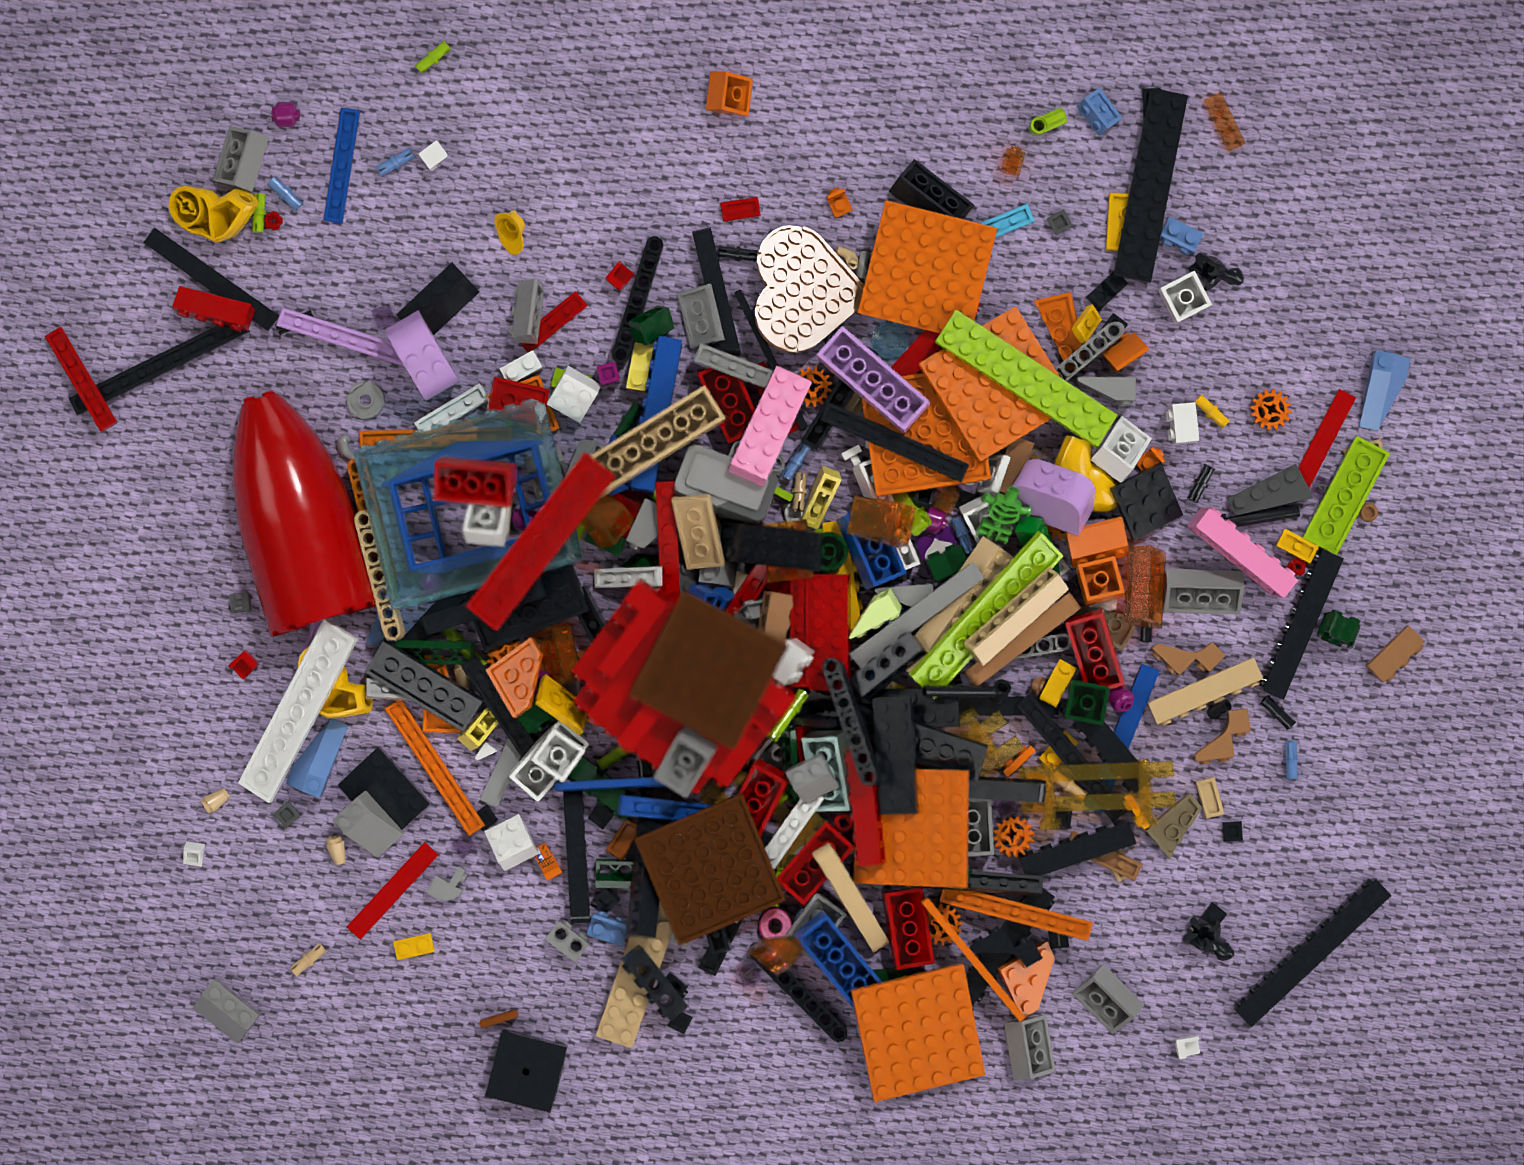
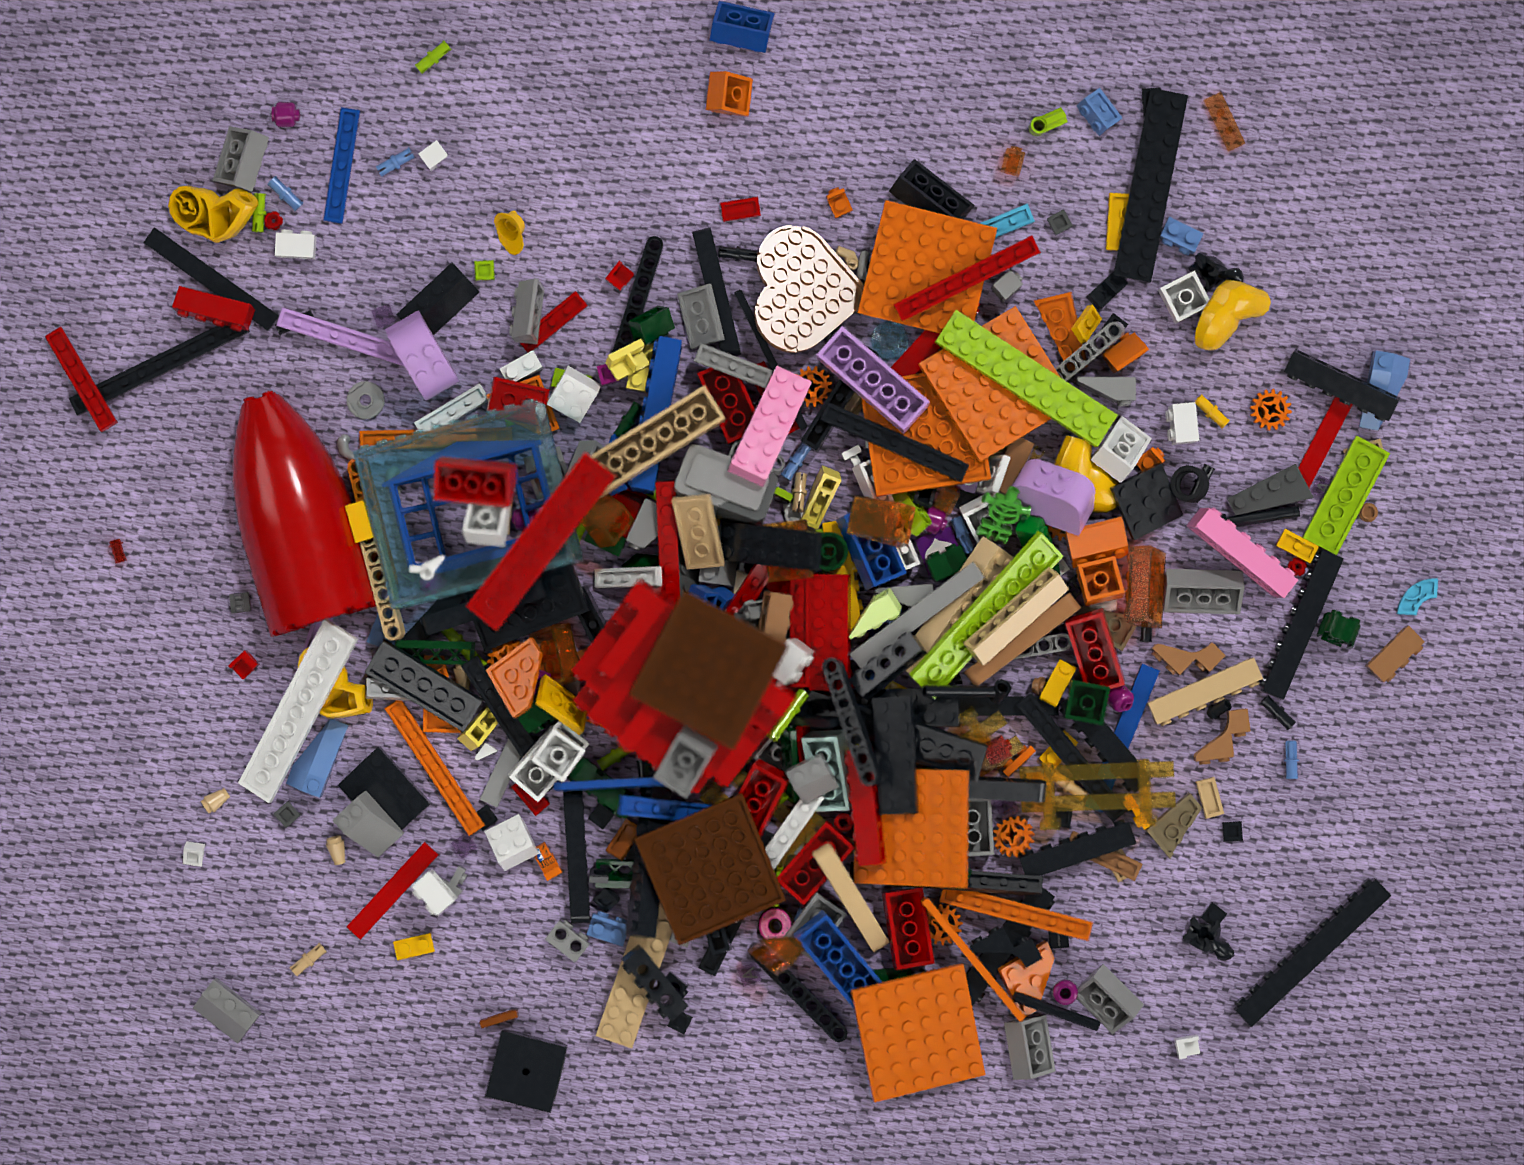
(117, 550): none -> clear red pin
(295, 245): none -> white brick
(359, 521): none -> yellow tile
(427, 568): none -> white animal
(433, 892): none -> white brick
(484, 270): none -> lime tile
(532, 804): none -> red tile
(598, 875): none -> black tile
(627, 360): none -> light yellow panel
(741, 26): none -> blue slope
(967, 278): none -> red plate
(998, 749): none -> clear red brick
(1007, 285): none -> light grey brick
(1056, 1011): none -> black axle
(1059, 995): none -> magenta head
(1176, 483): none -> black tyre
(1225, 309): none -> yellow piece
(1342, 385): none -> black brick
(1417, 595): none -> medium azure tile

